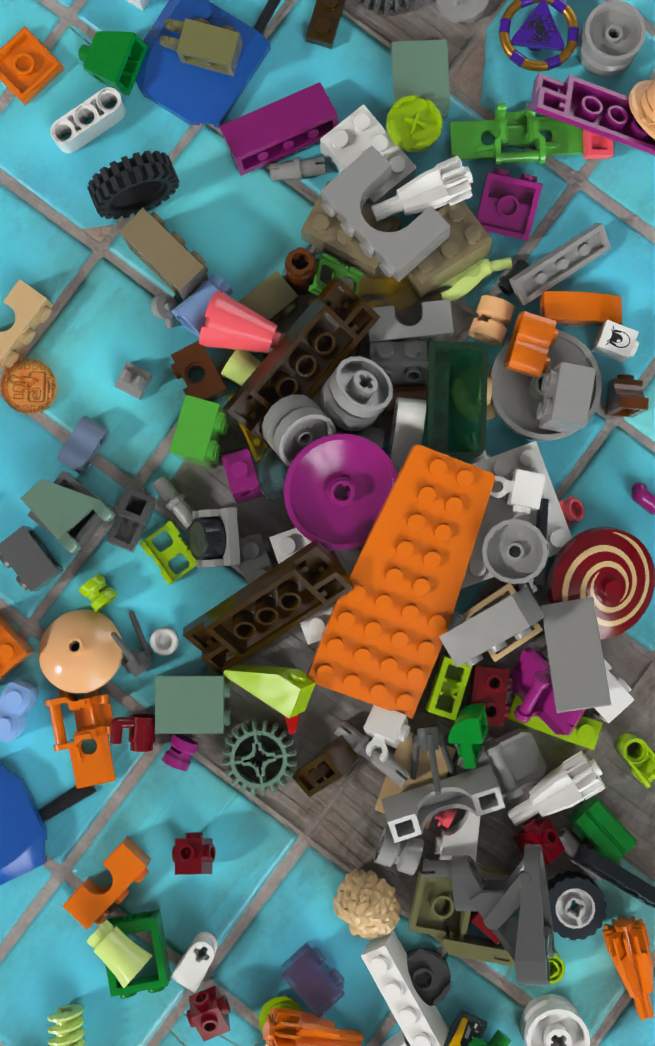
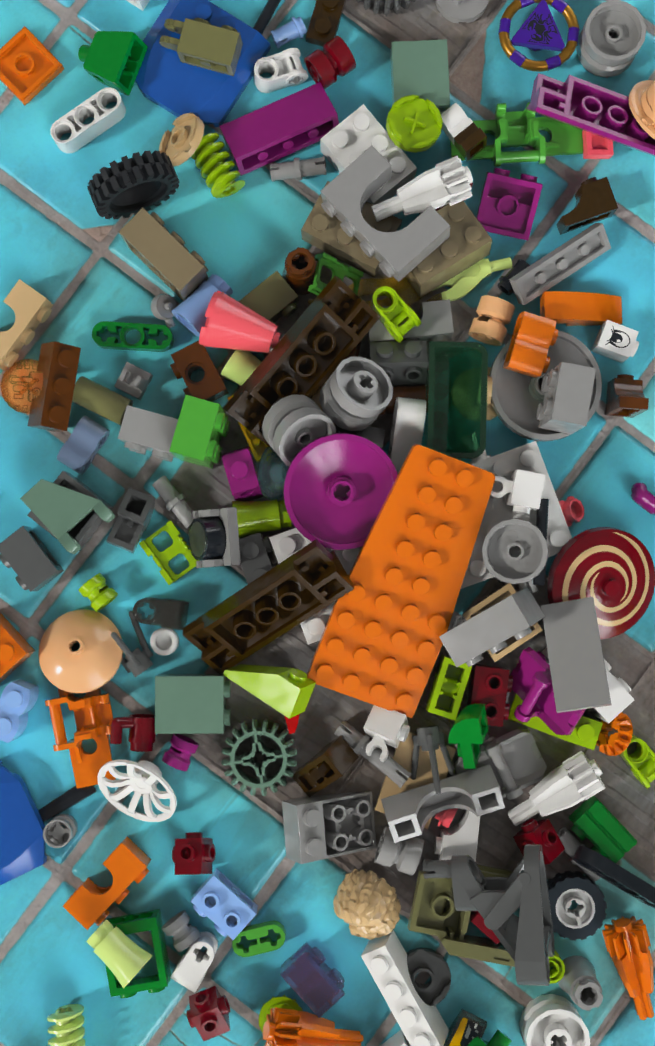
(53, 405): none -> reddish brown arch
(58, 836): none -> light grey wheel
(100, 400): none -> olive pin
(112, 342): none -> green beam
(143, 781): none -> white wheel
(148, 431): none -> light grey brick
(167, 612): none -> clear smoke piece
(182, 932): none -> light grey wheel
(183, 138): none -> tan tile
(215, 169): none -> lime piece
(224, 904): none -> light blue brick
(260, 945): none -> bright green beam
(261, 516): none -> lime plant
(285, 70): none -> white piece
(289, 32): none -> light blue pin
(328, 826): none -> light grey slope
(332, 61): none -> dark red wheel
(395, 314): none -> lime piece
(463, 132): none -> leg
(581, 983): none -> light grey plant
(593, 204): none -> dark brown arch
(617, 742): none -> orange gear

